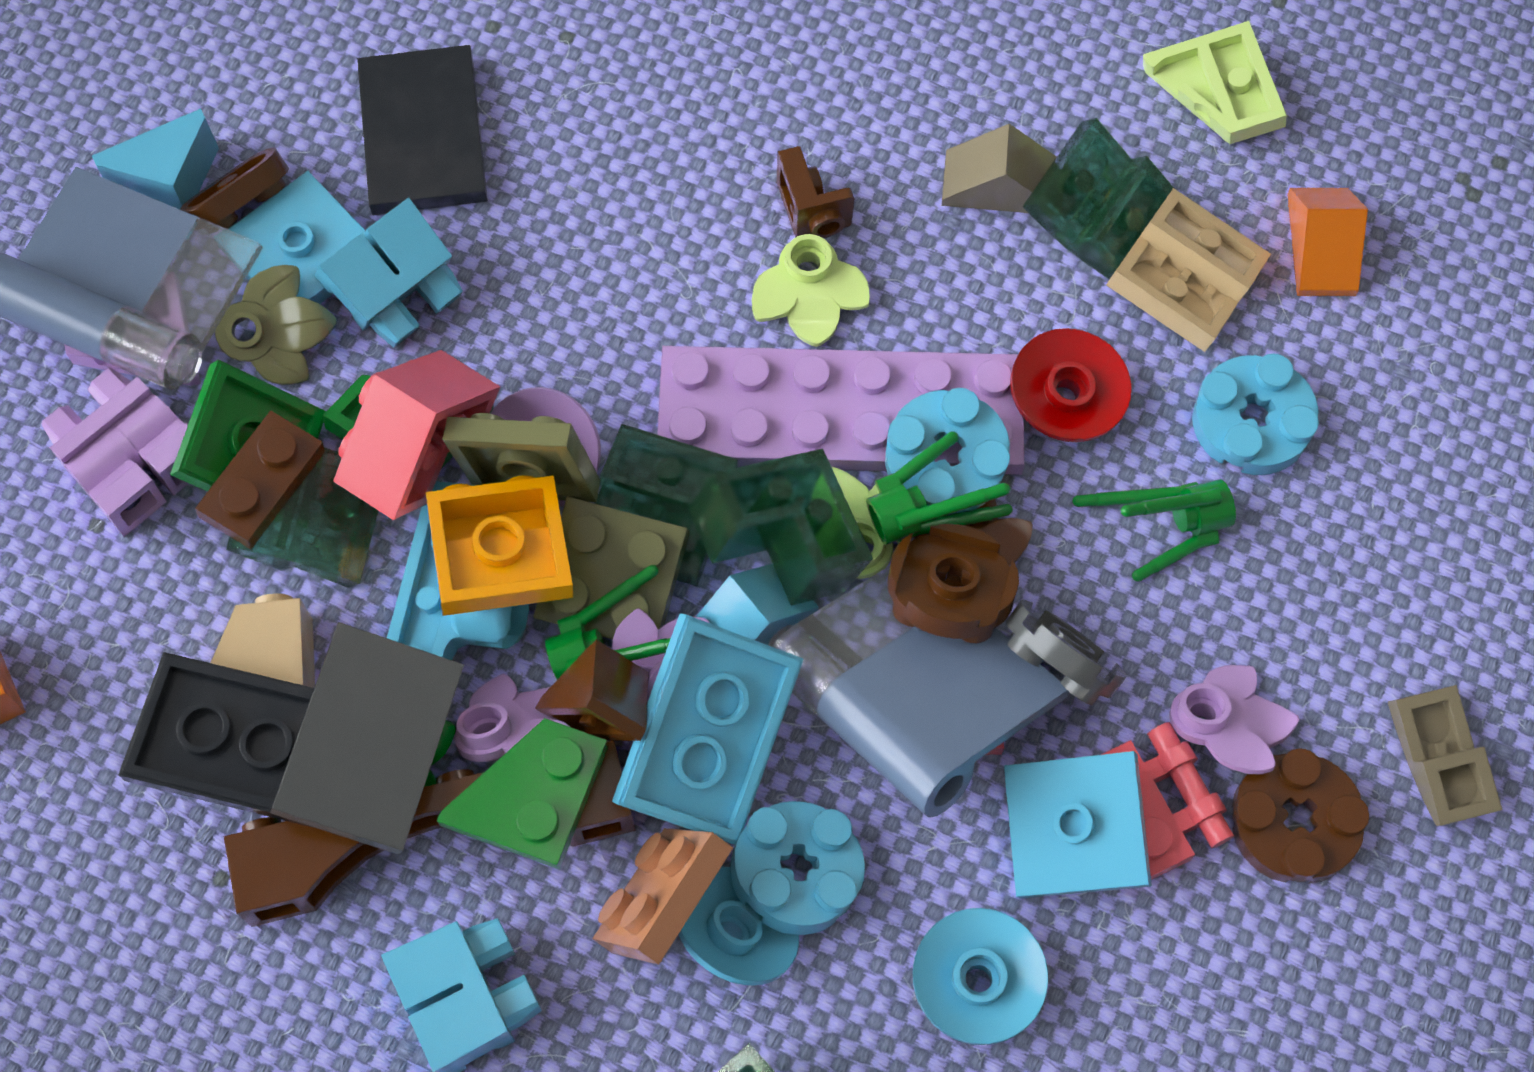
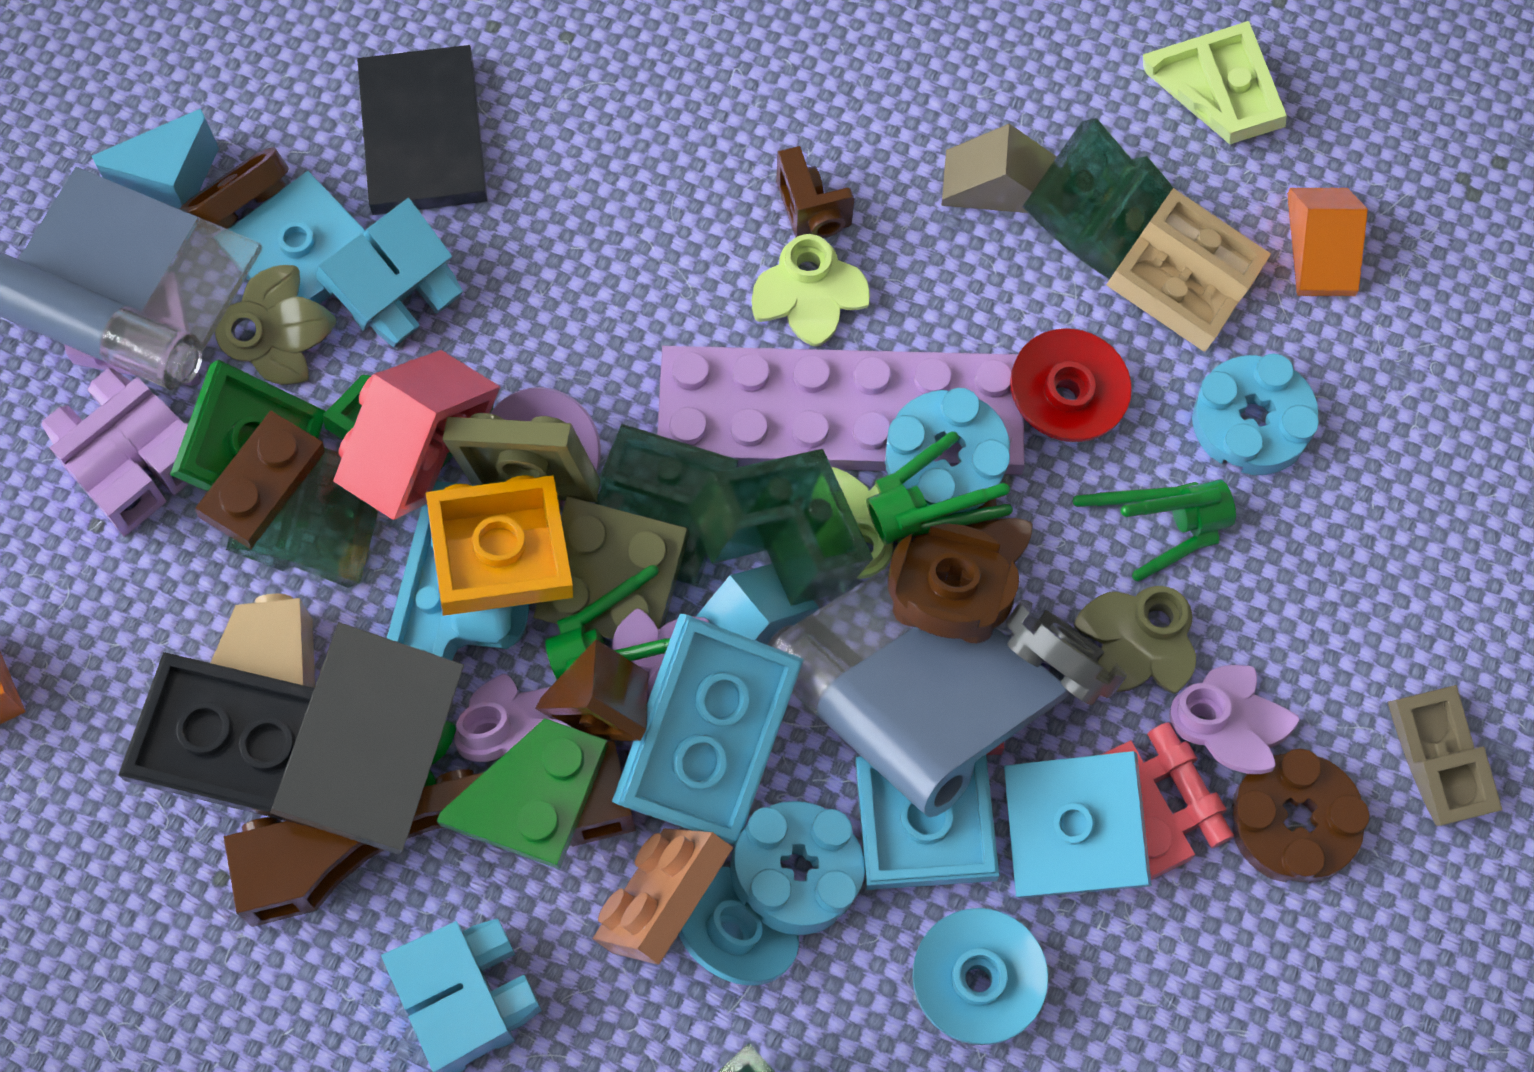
(917, 850): none -> medium azure plate
(1137, 644): none -> olive plate

